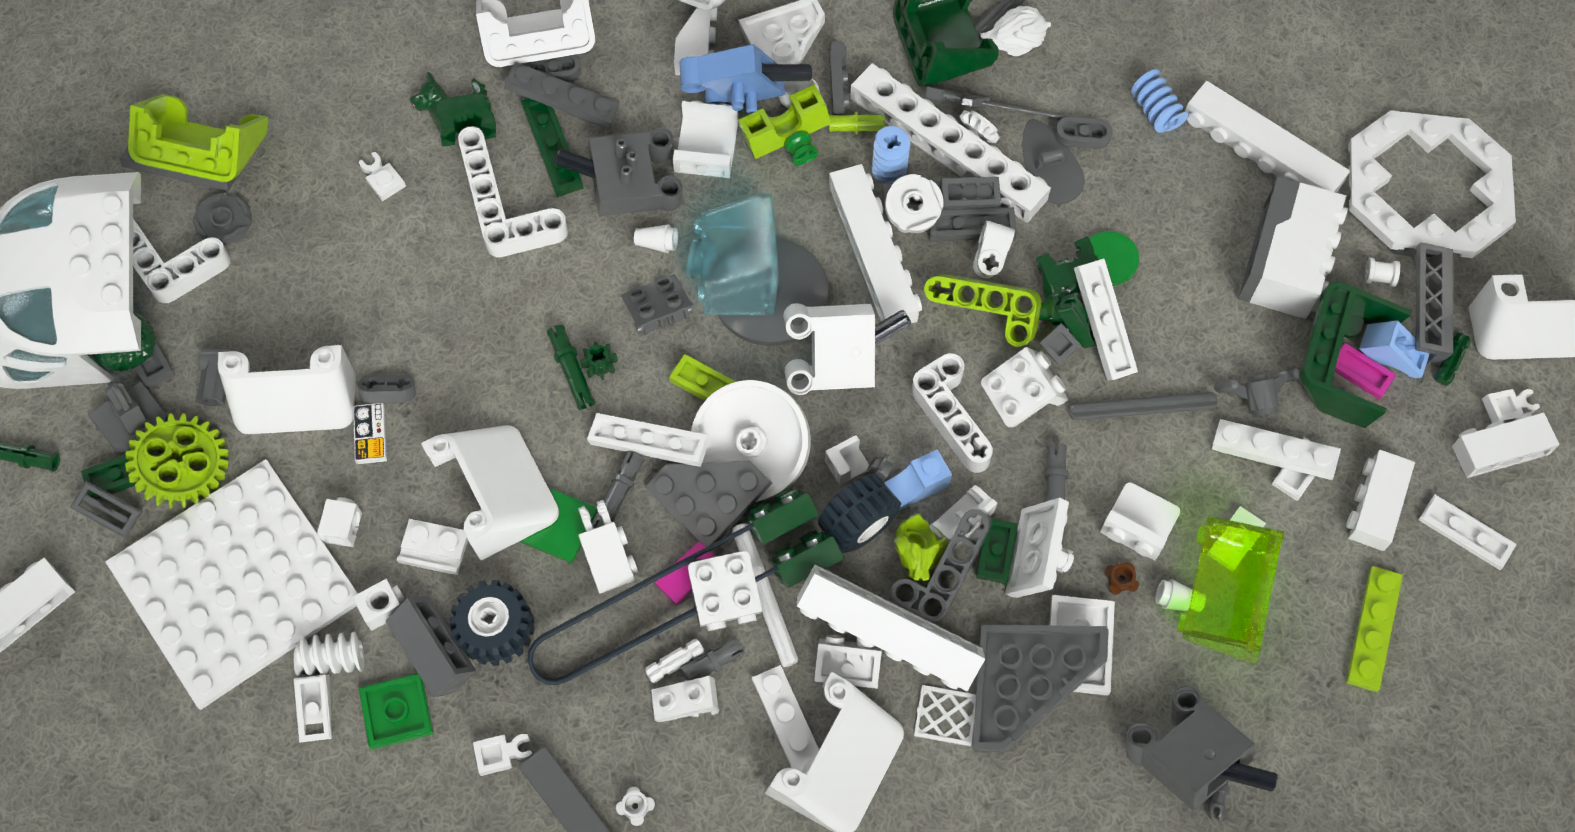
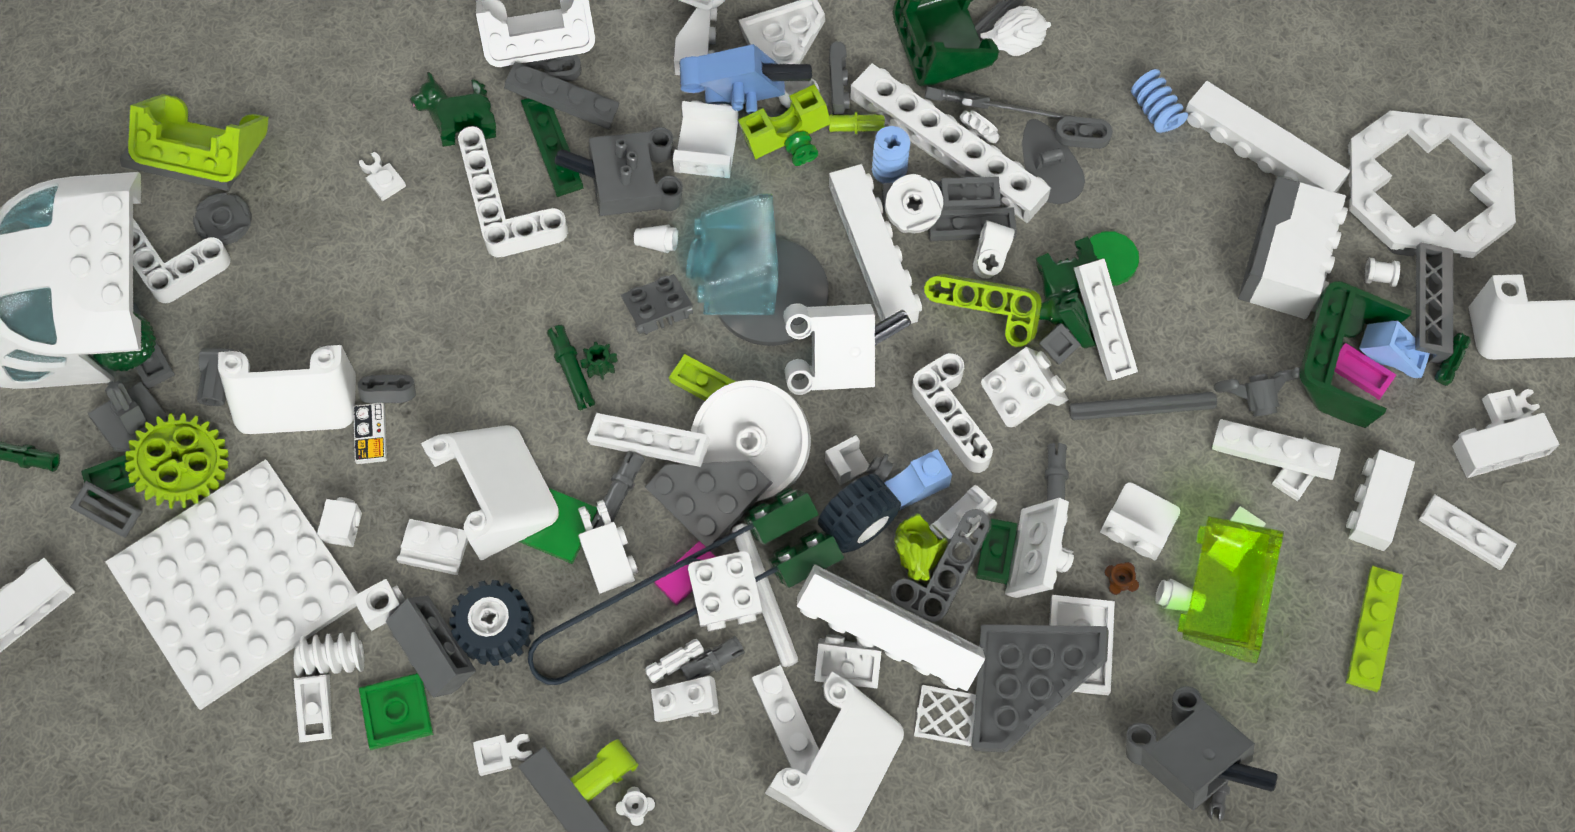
(609, 767): none -> lime piece

